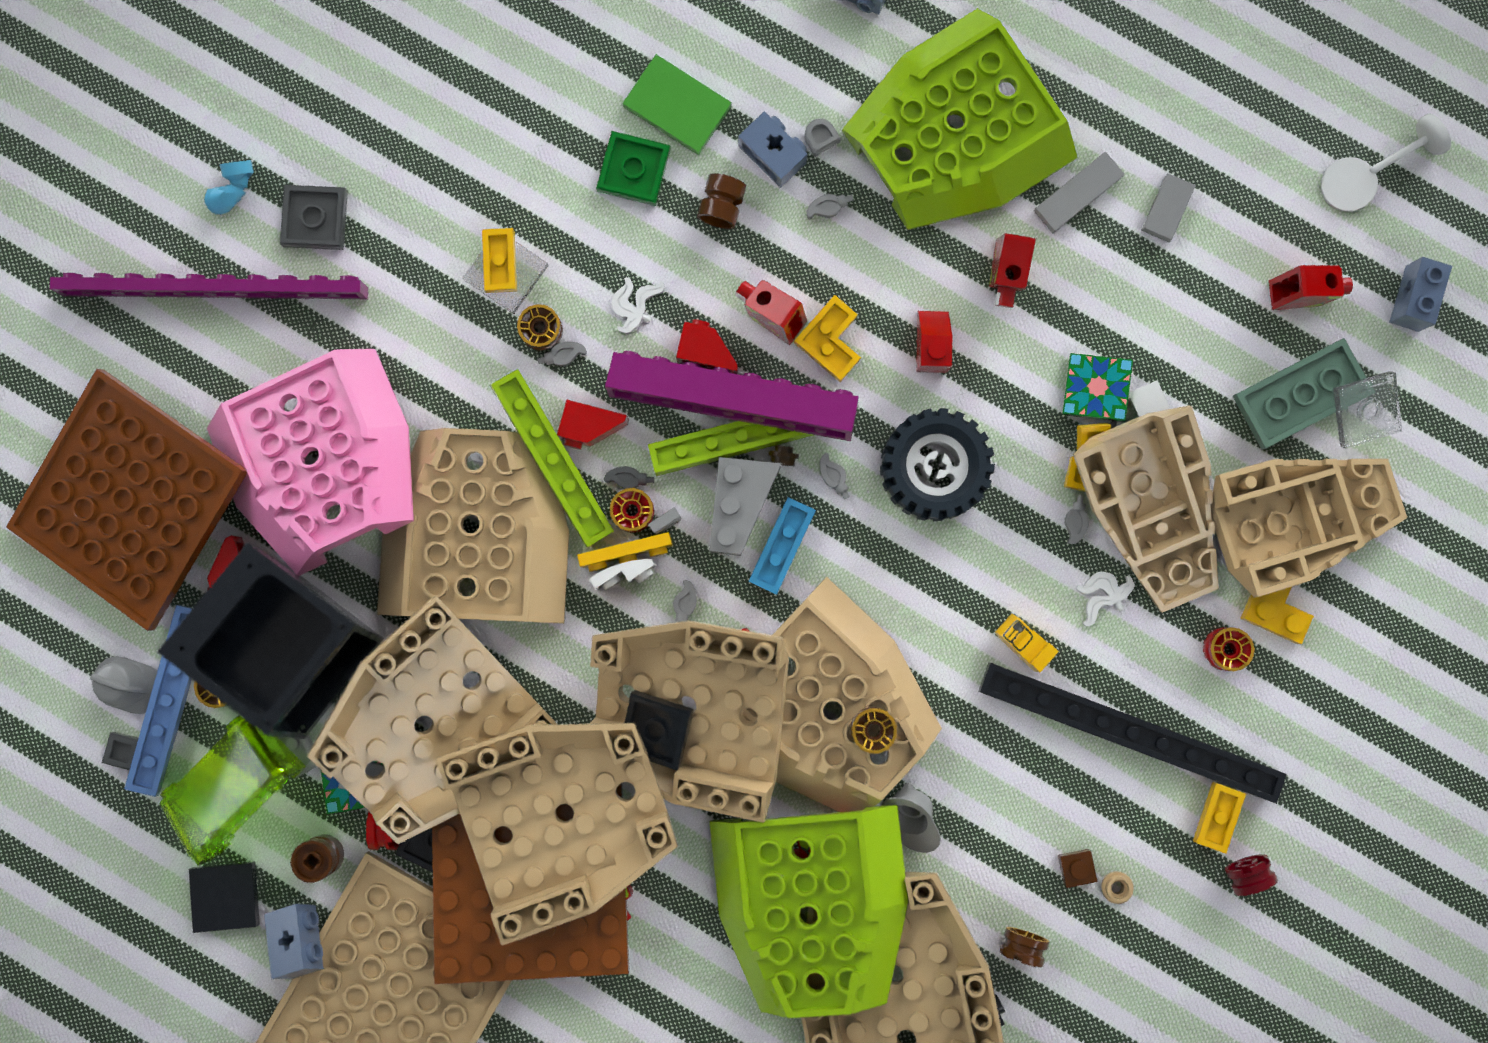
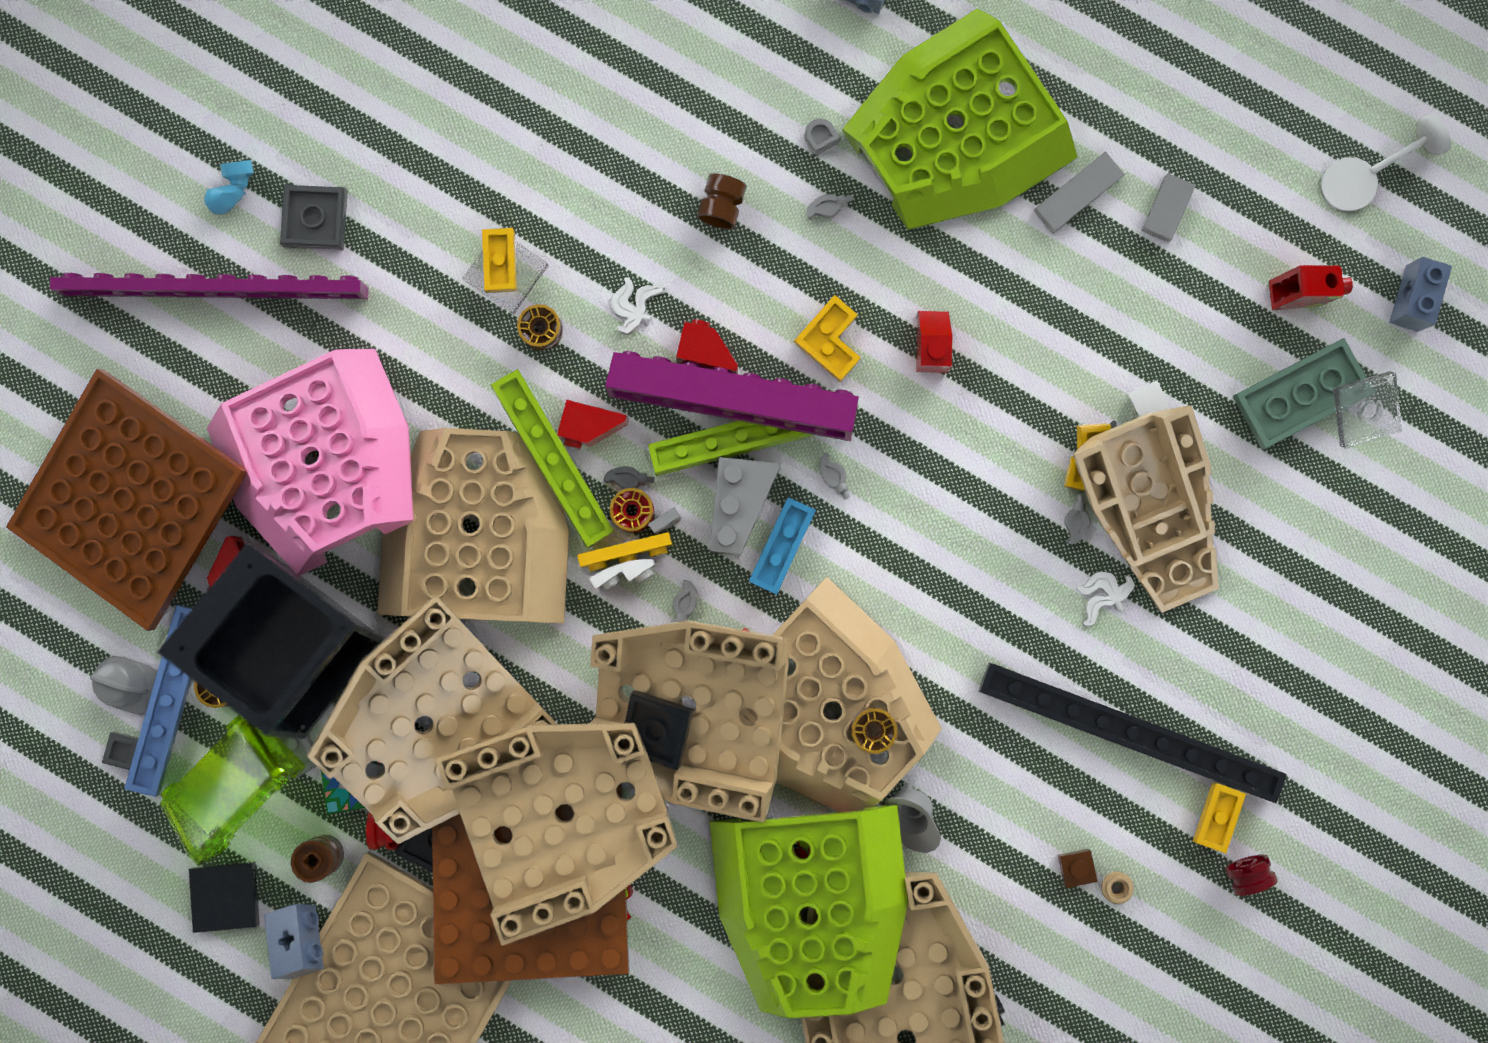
(563, 354): light grey piece -> none
(633, 168): green tile -> none
(677, 104): bright green tile -> none
(773, 309): torso -> none
(776, 164): sand blue brick -> none
(783, 455): dark brown plate -> none
(967, 479): black wheel -> none
(1015, 254): red torso -> none
(1024, 947): reddish brown wheel -> none
(1026, 643): yellow leg -> none
(1097, 387): tile -> none
(1238, 641): red wheel -> none
(1277, 617): yellow plate -> none
(1300, 516): tan wedge -> none

